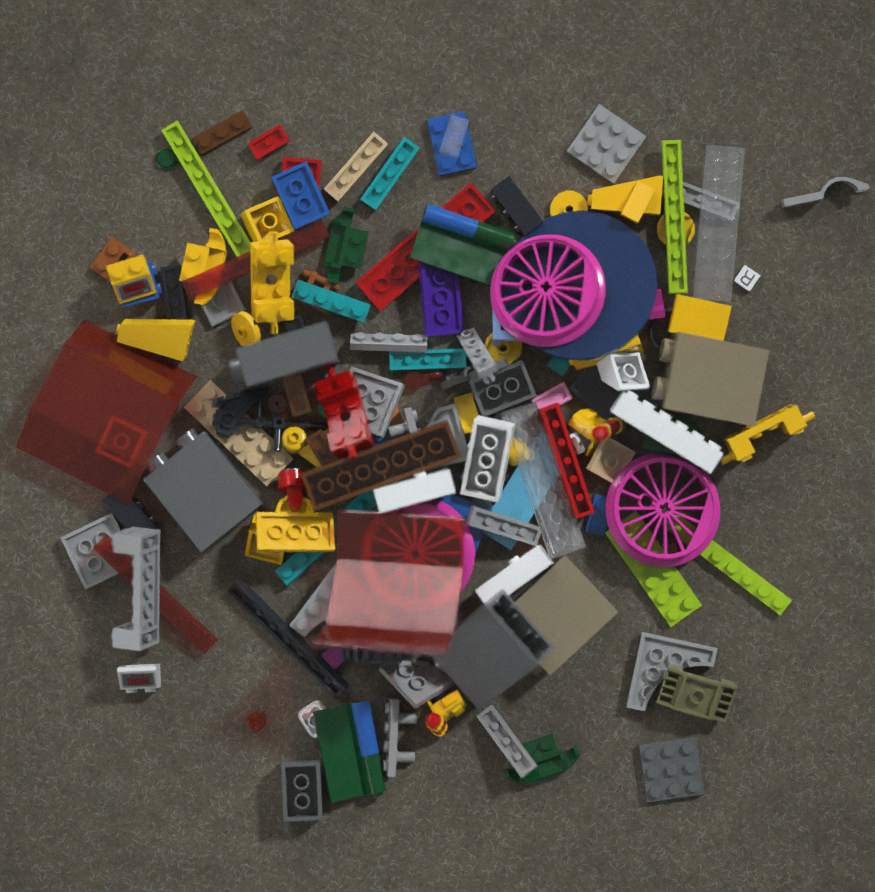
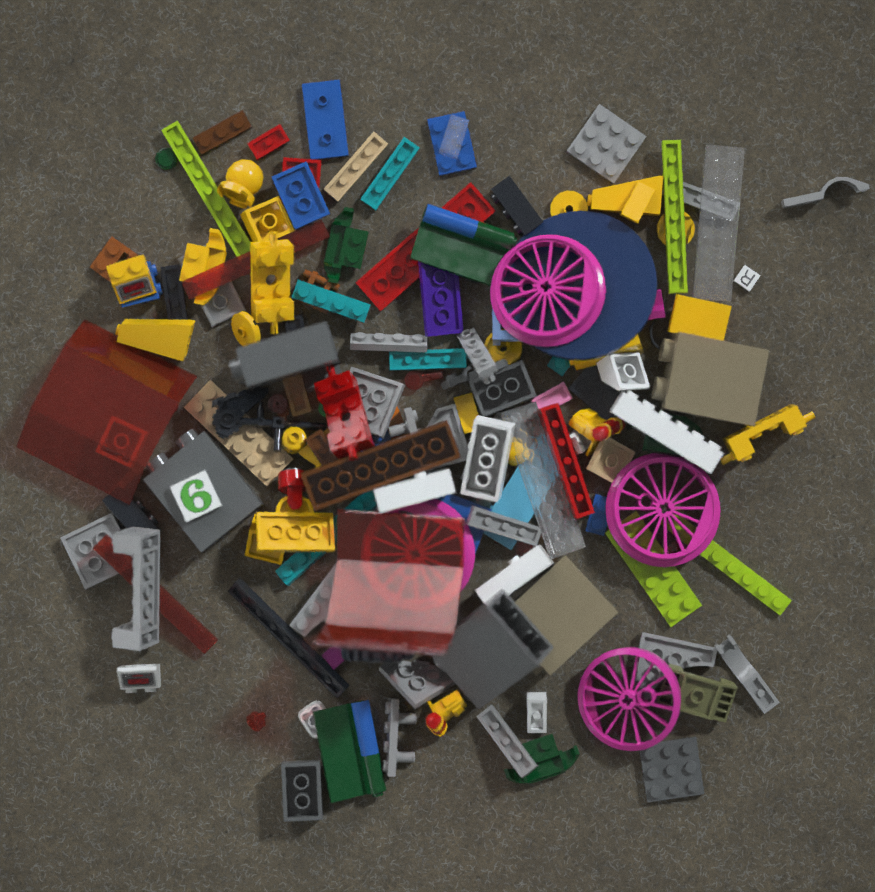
(196, 496): none -> tile
(242, 182): none -> yellow tile
(325, 119): none -> blue plate
(536, 712): none -> white plate
(588, 704): none -> dark pink piece
(747, 674): none -> light grey piece

